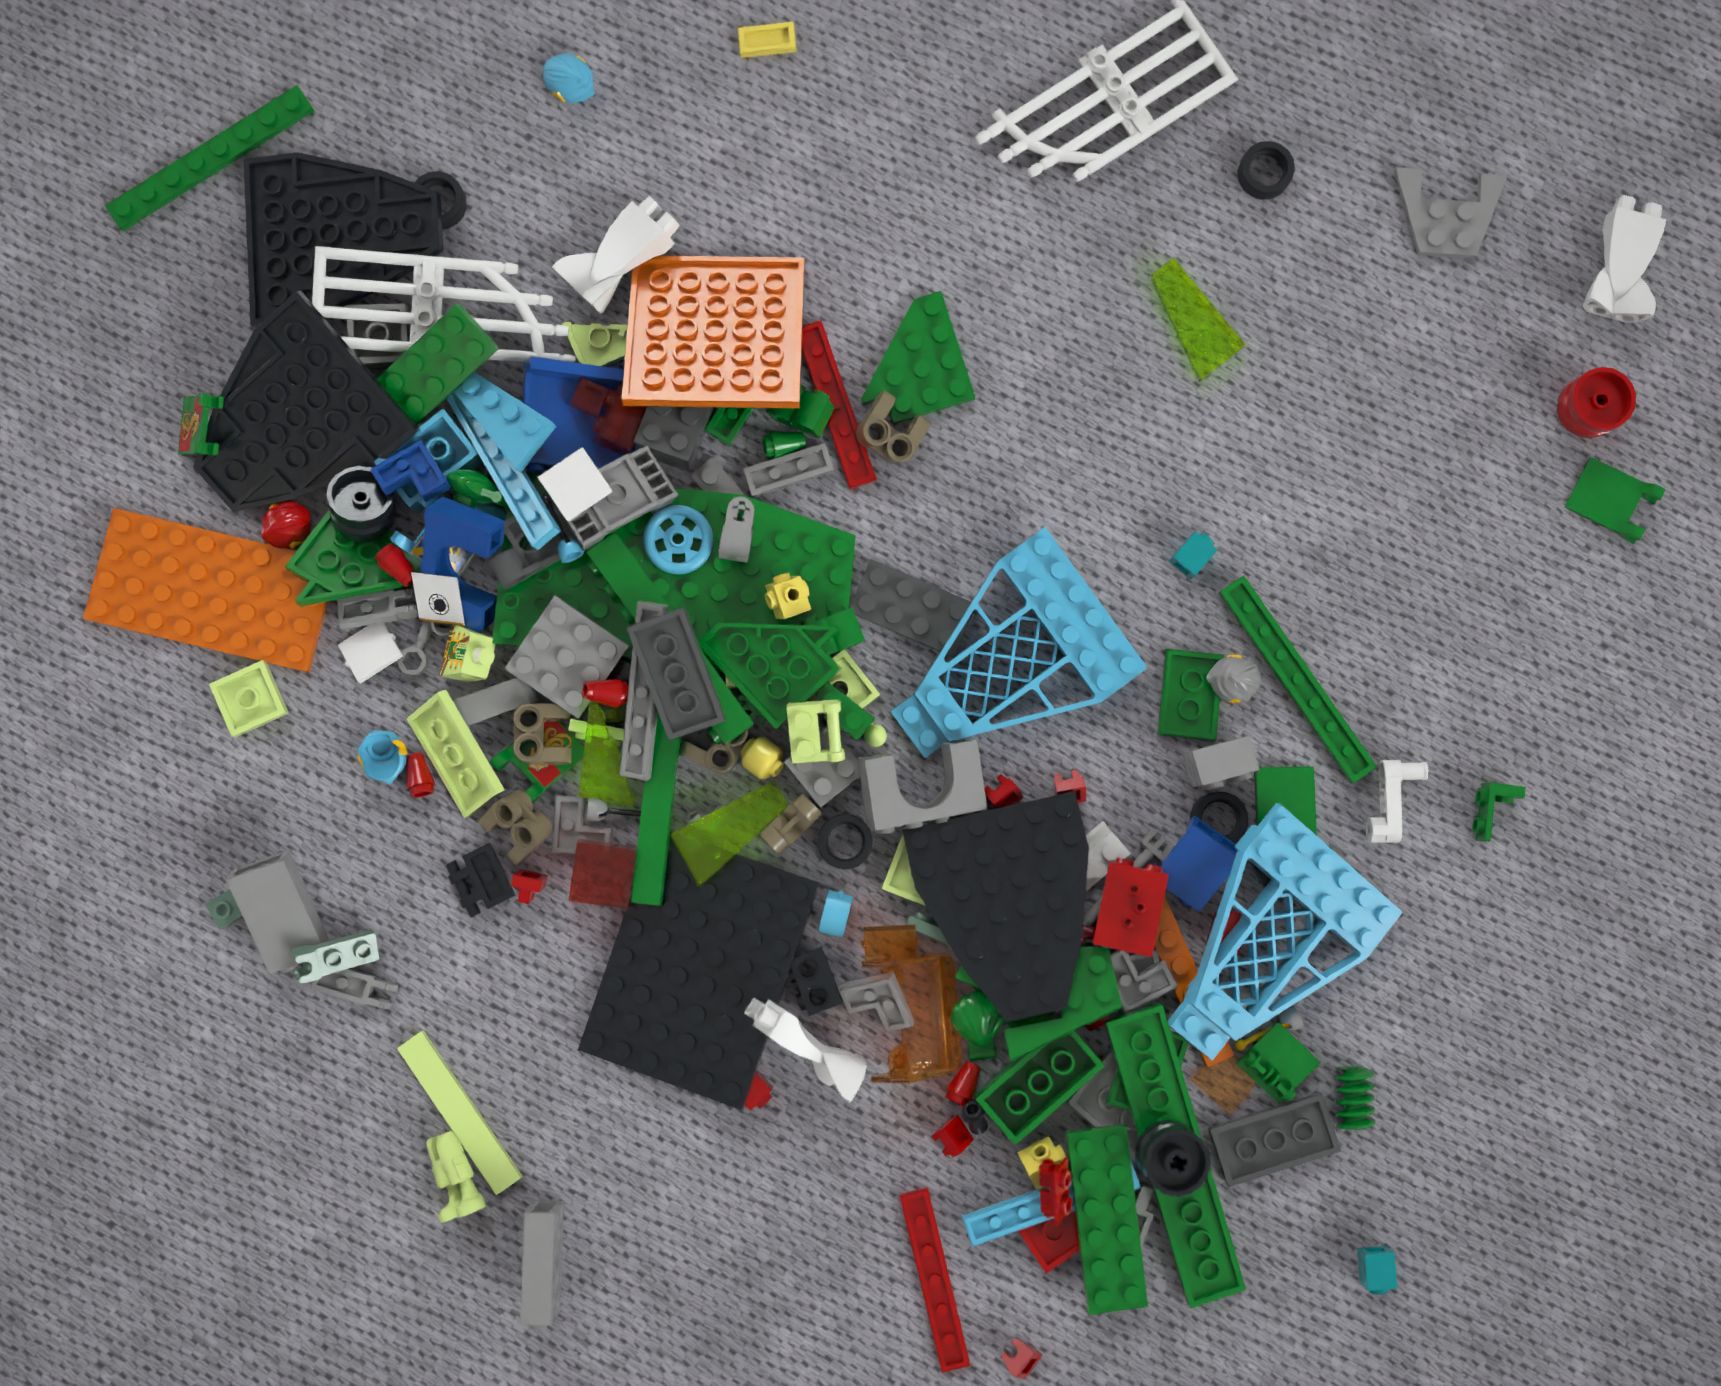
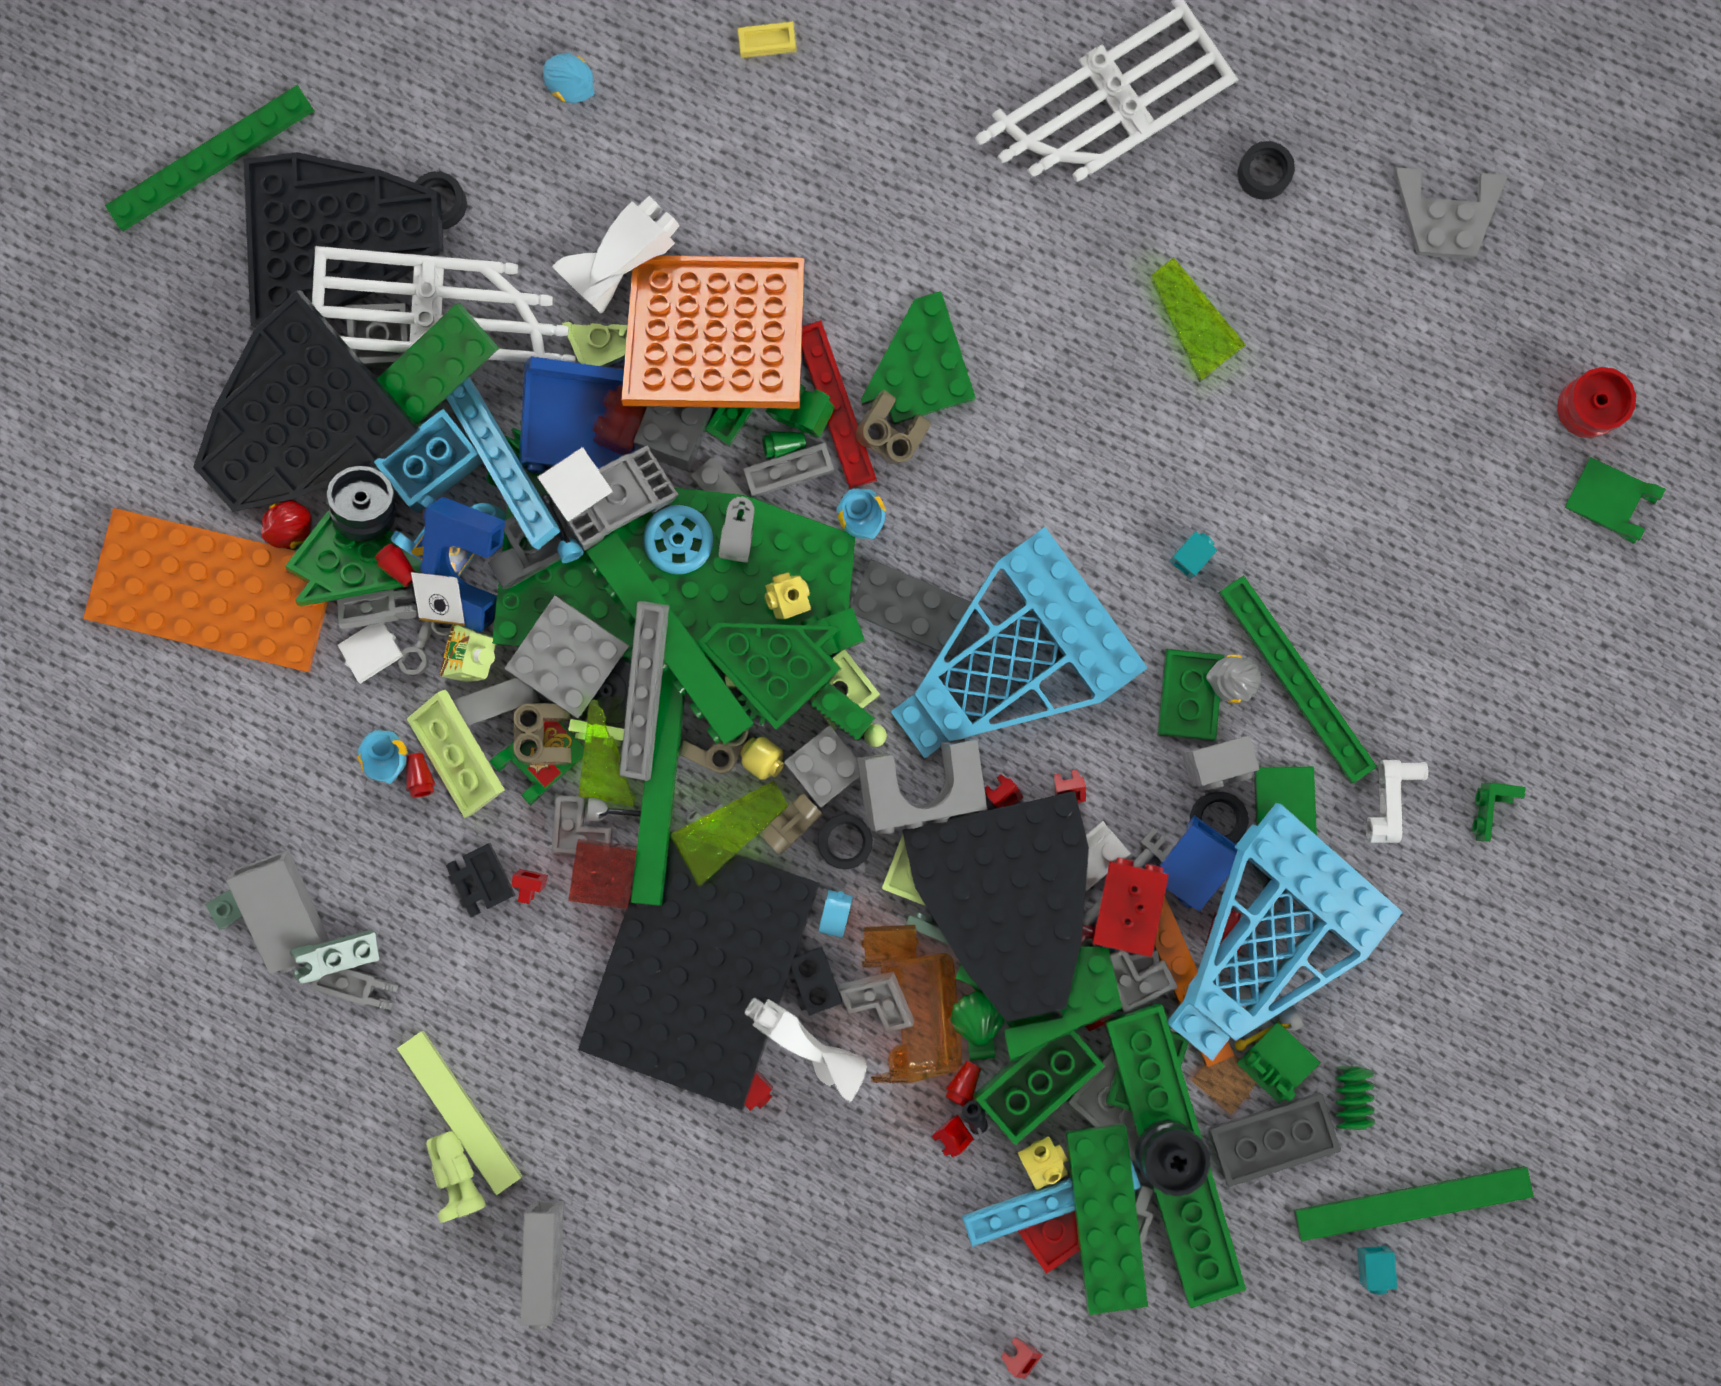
(195, 423): green flag -> none
(248, 698): yellowish green plate -> none
(412, 465): blue tile -> none
(474, 488): green animal -> none
(506, 420): medium azure wing -> none
(527, 828): dark tan piece -> none
(588, 397): clear red plate -> none
(606, 692): red cone -> none
(676, 673): dark grey plate -> none
(805, 732): yellowish green plate -> none
(861, 513): none -> medium azure hair
(934, 1280): red tile -> none
(1056, 1200): red hinge -> none
(1413, 1203): none -> green tile
(1628, 249): white hips -> none

